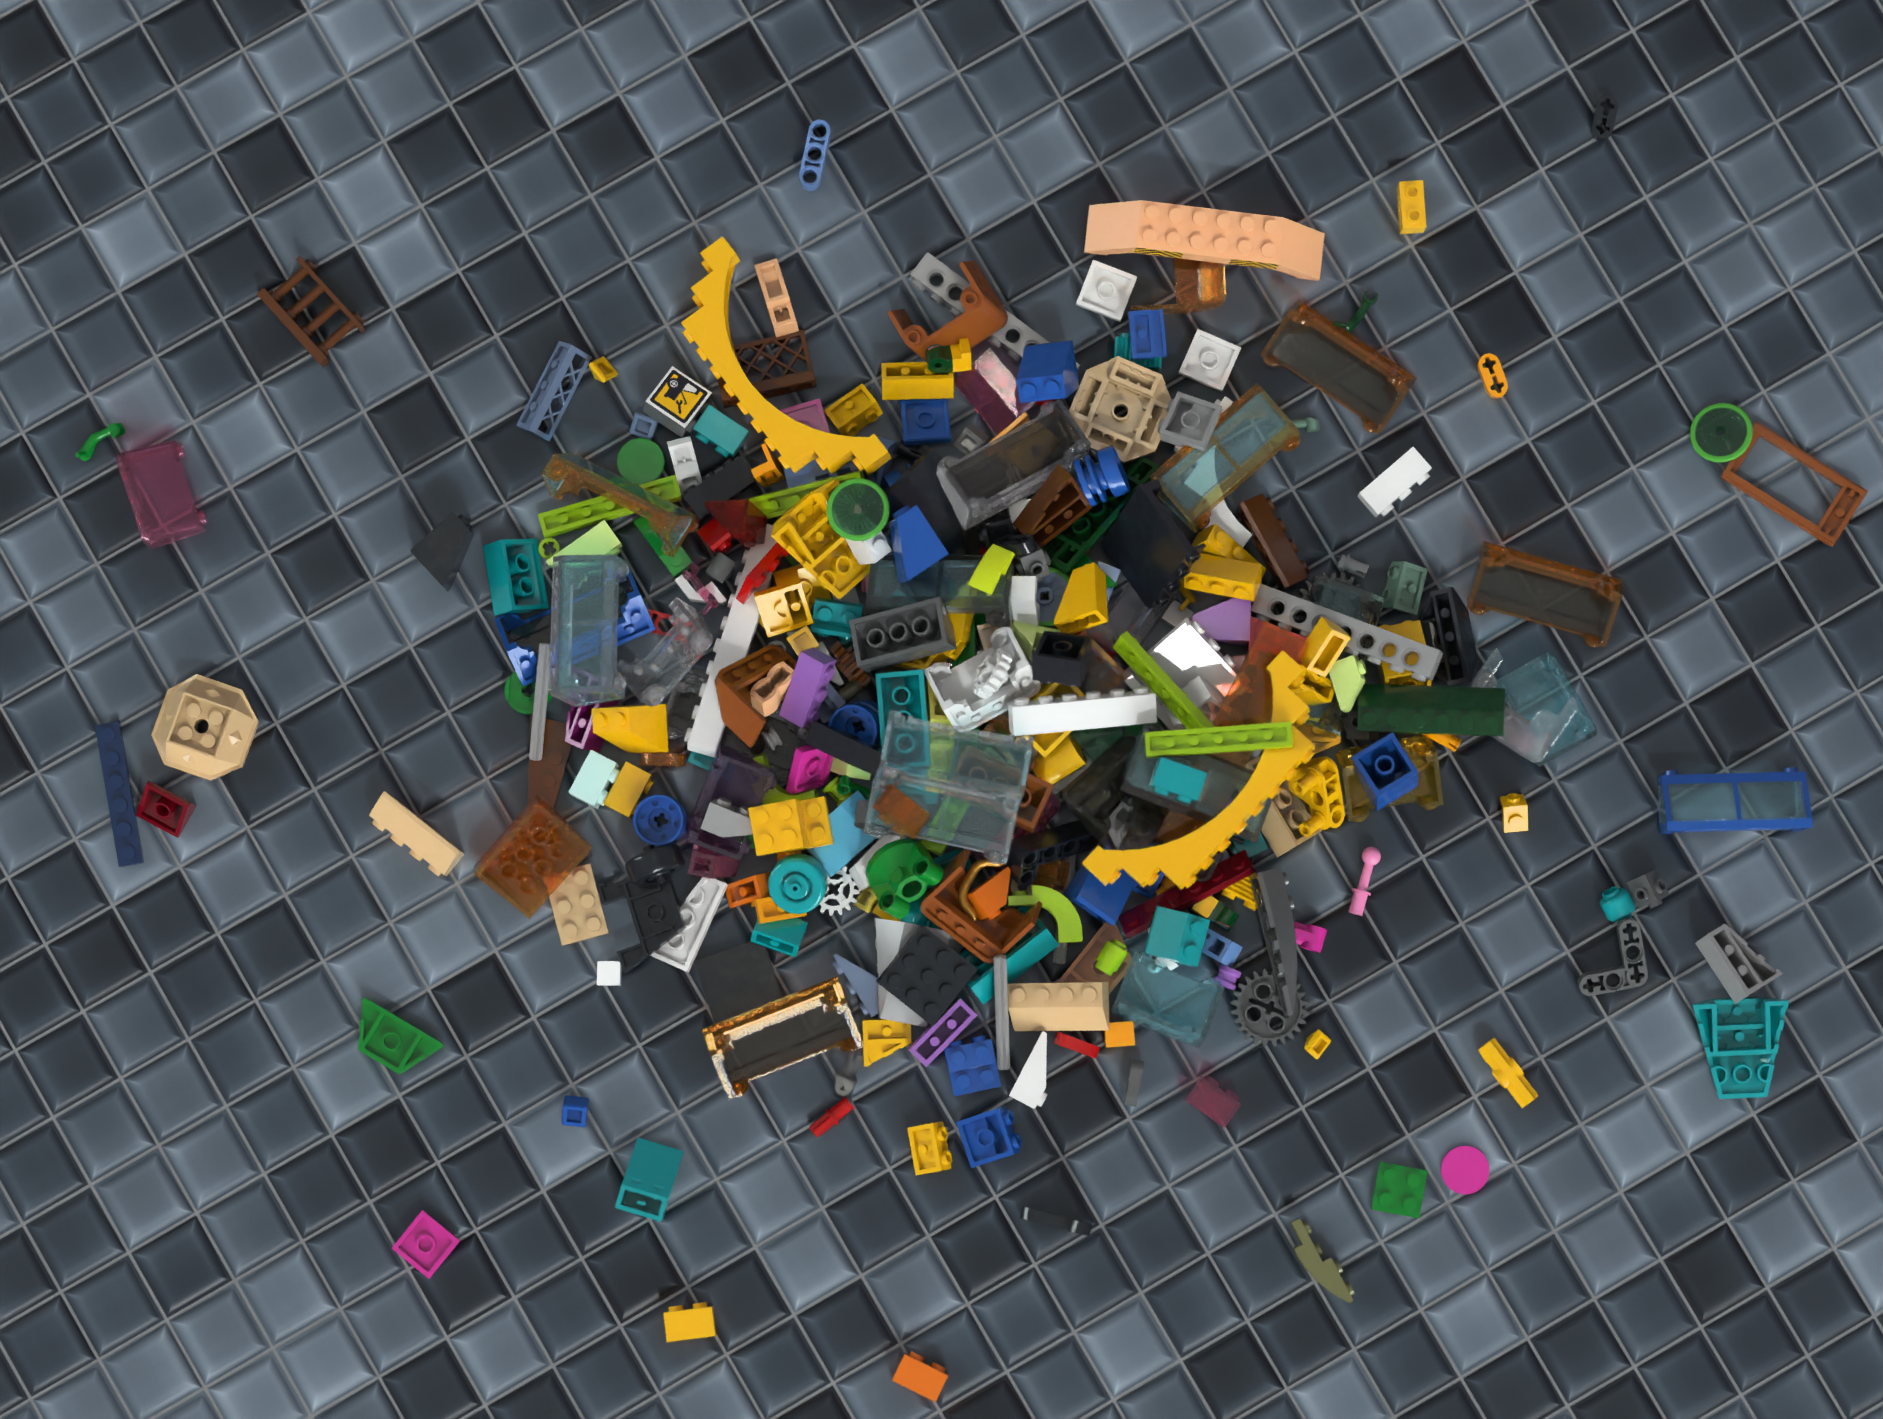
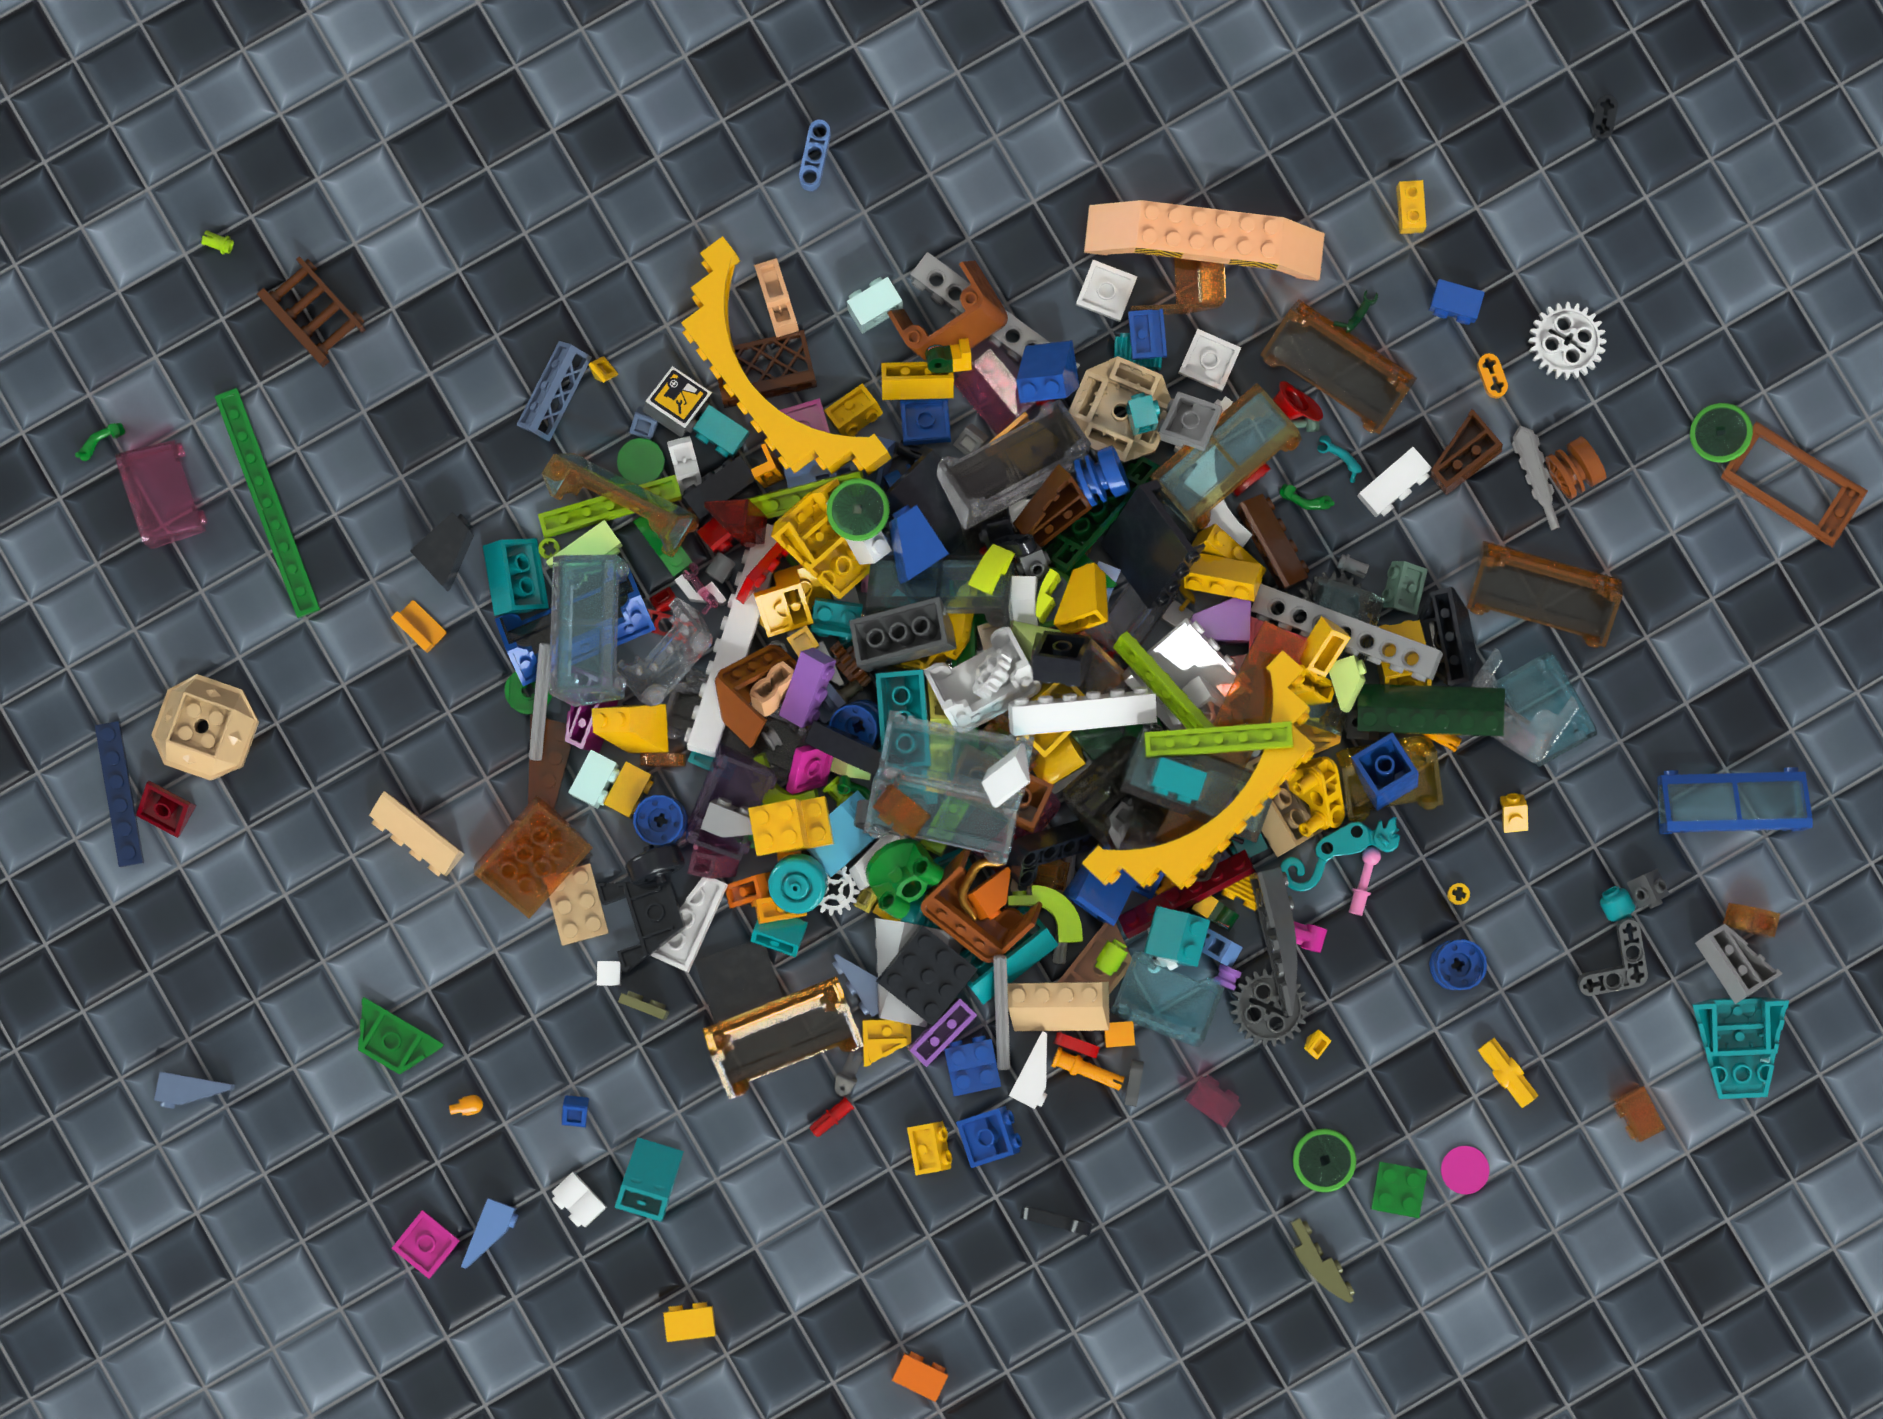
(183, 1089): none -> sand blue slope
(218, 242): none -> lime pin
(267, 503): none -> green plate
(419, 626): none -> light orange panel
(467, 1105): none -> light orange cylinder
(492, 1225): none -> medium blue slope
(578, 1199): none -> white brick
(635, 1001): none -> olive plate
(663, 599): none -> red slope
(872, 304): none -> light aqua brick
(1007, 776): none -> white slope
(1045, 602): none -> neon yellow slope
(1075, 1065): none -> light orange pin
(1142, 413): none -> teal brick
(1263, 470): none -> red beam
(1296, 403): none -> red piece
(1319, 503): none -> green piece
(1339, 1152): none -> clear green wheel
(1344, 844): none -> teal animal
(1349, 460): none -> teal piece
(1452, 898): none -> yellow bush
(1456, 302): none -> blue brick
(1466, 454): none -> reddish brown wedge
(1471, 968): none -> blue wheel
(1531, 460): none -> light grey sword
(1556, 359): none -> white gear
(1571, 470): none -> dark orange wheel
(1639, 1114): none -> clear orange brick
(1751, 920): none -> clear orange slope

